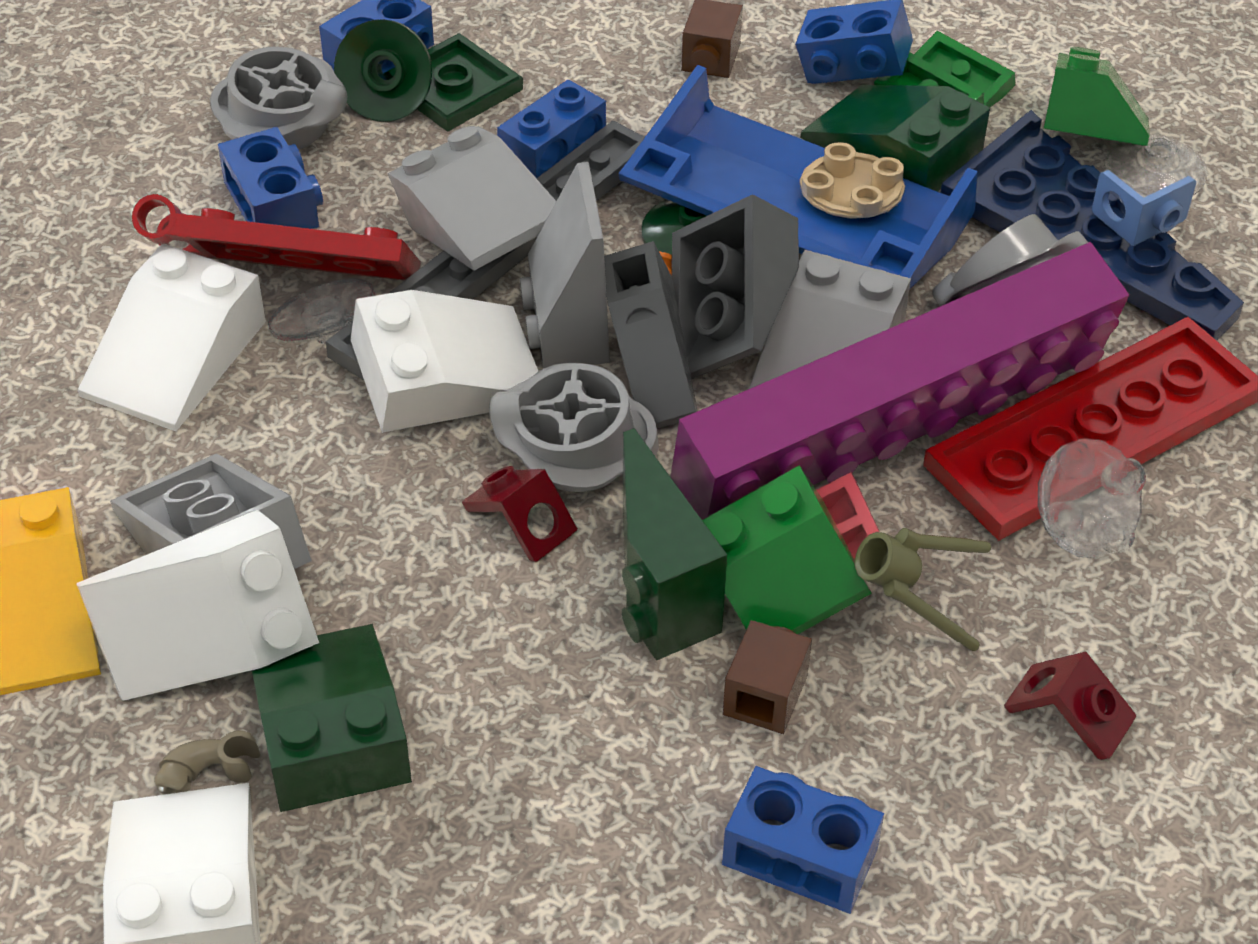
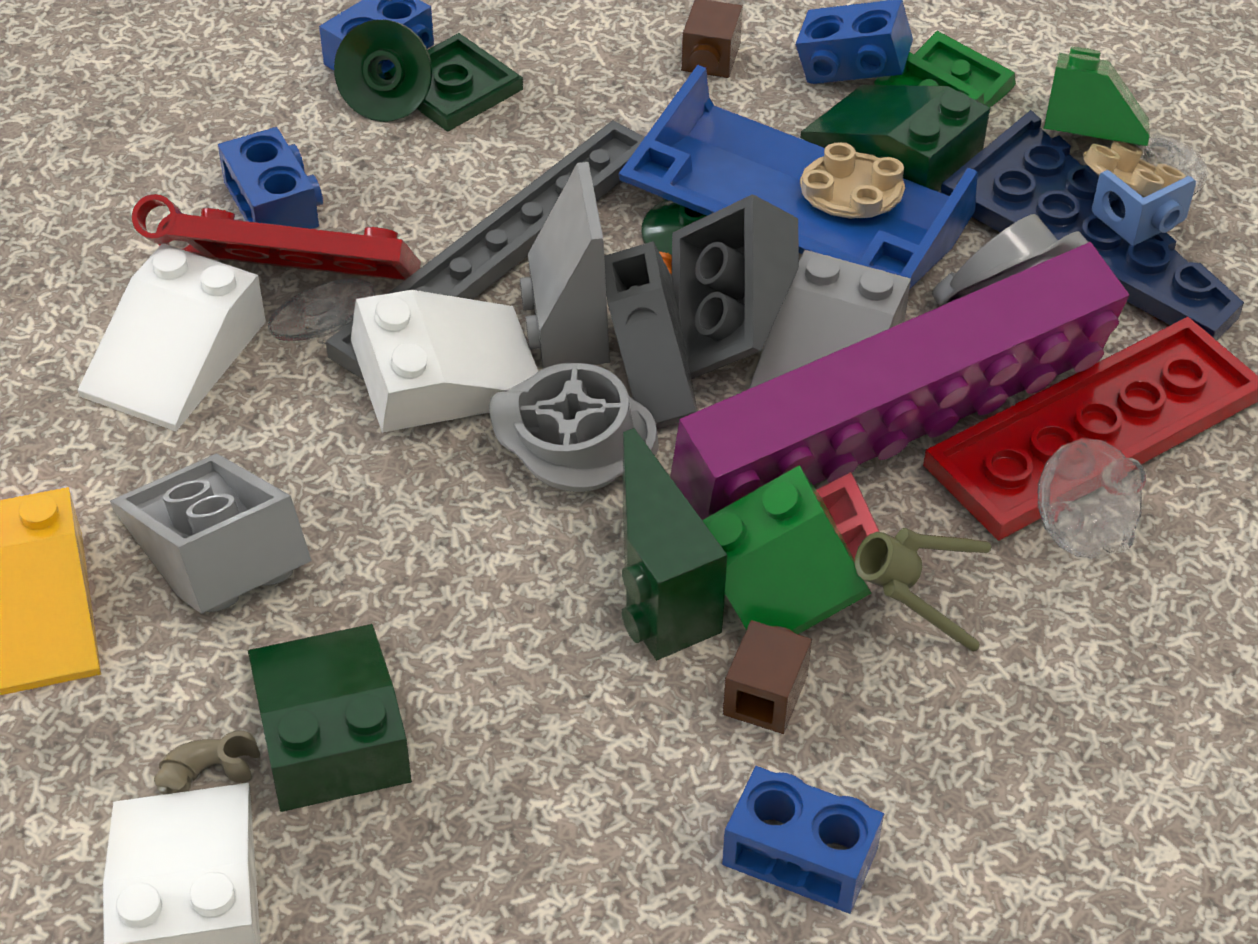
(199, 609): white slope -> none
(281, 91): light grey piece -> none
(471, 197): light grey slope -> none
(514, 495): dark red bracket -> none
(553, 126): blue brick -> none
(1081, 696): dark red bracket -> none
(1125, 162): none -> tan dish

